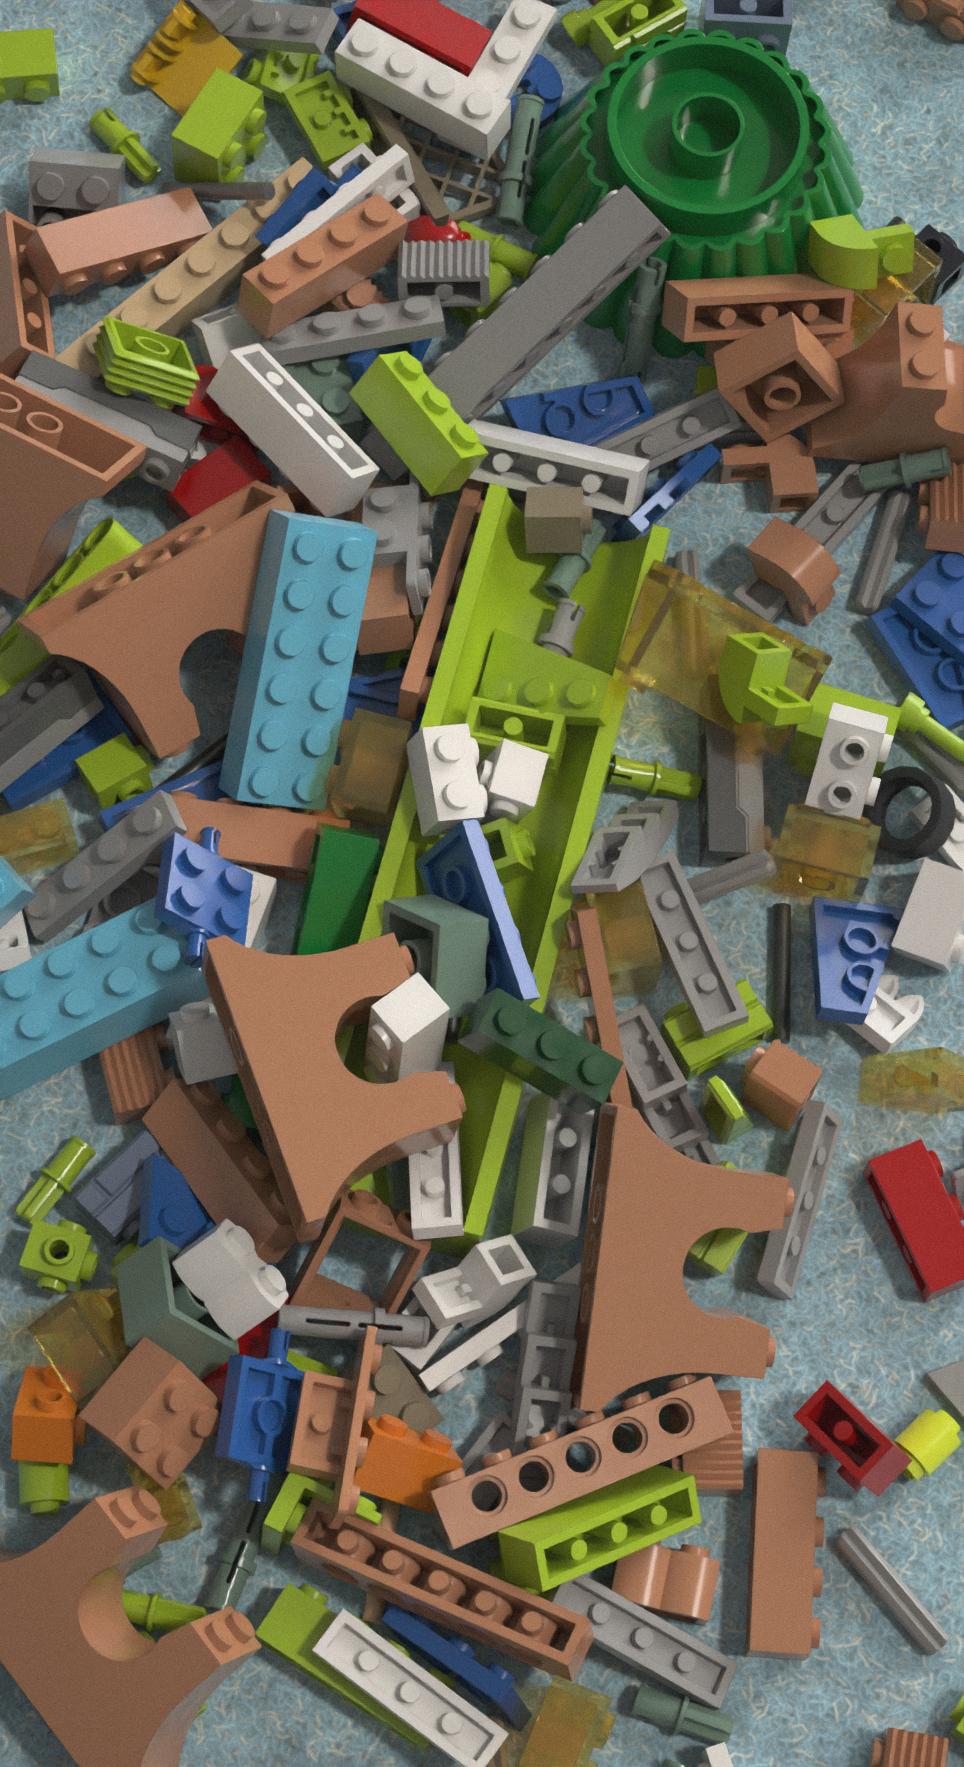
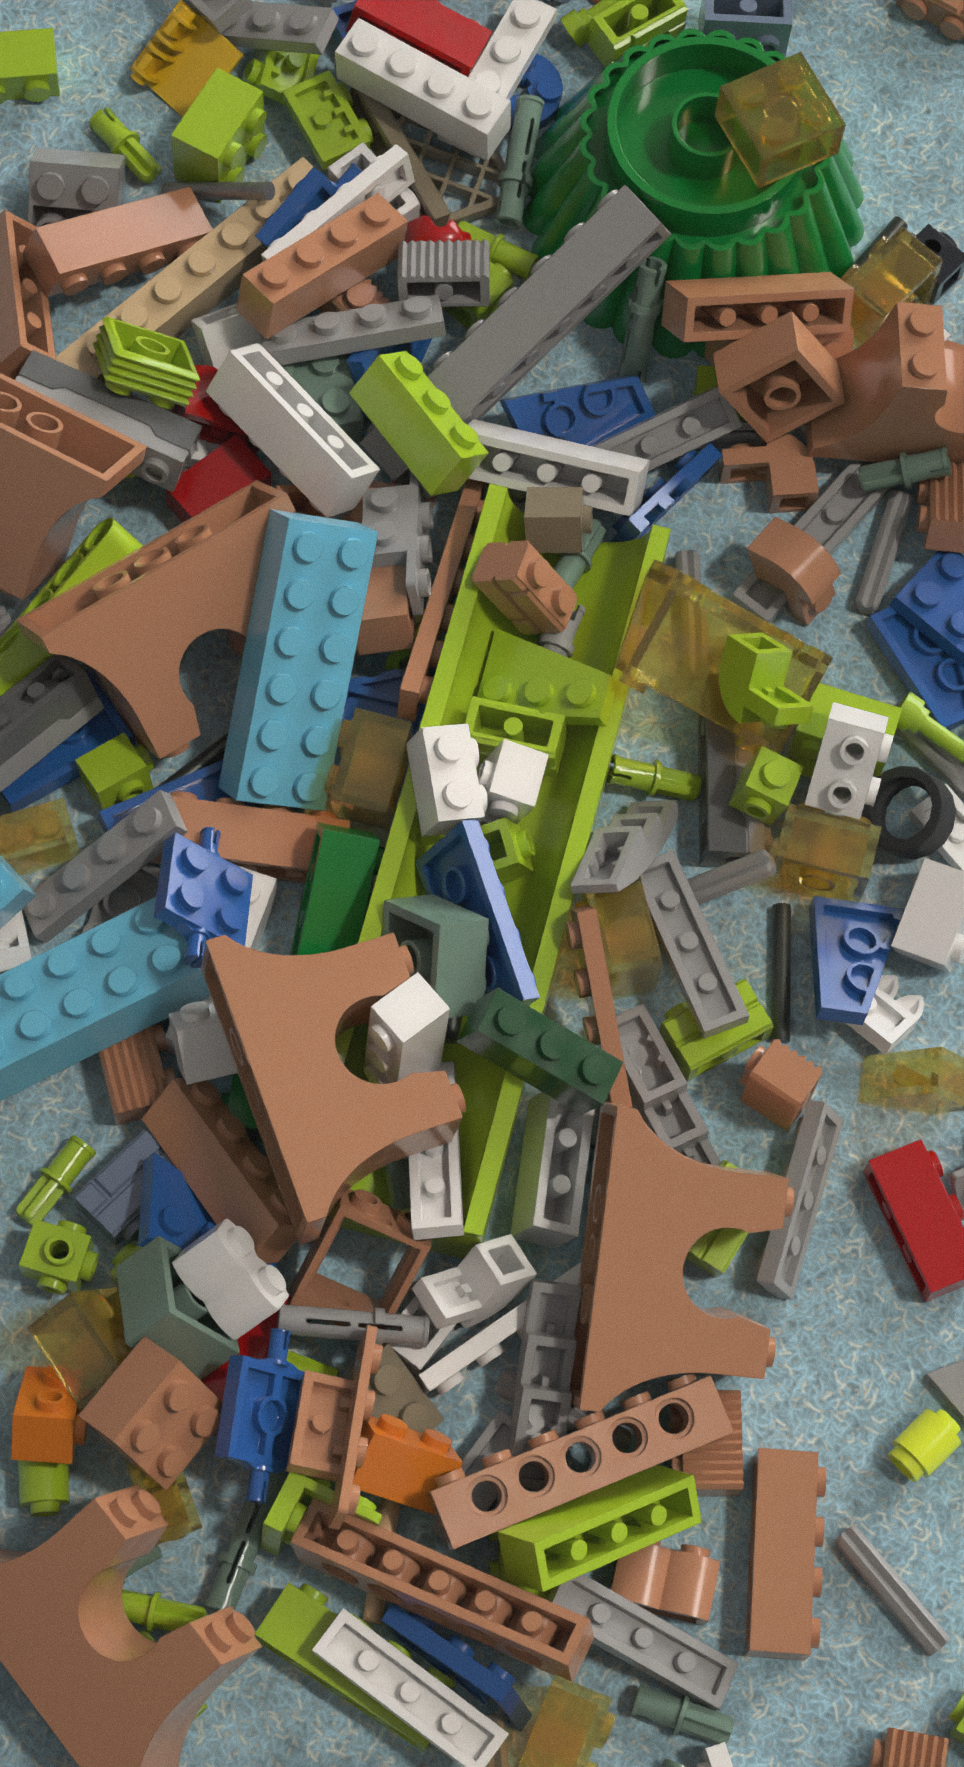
(524, 587): none -> nougat brick
(724, 1111): lime slope -> none
(766, 785): none -> lime brick
(779, 119): none -> clear yellow brick
(852, 1438): red brick -> none
(854, 257): lime brick -> none

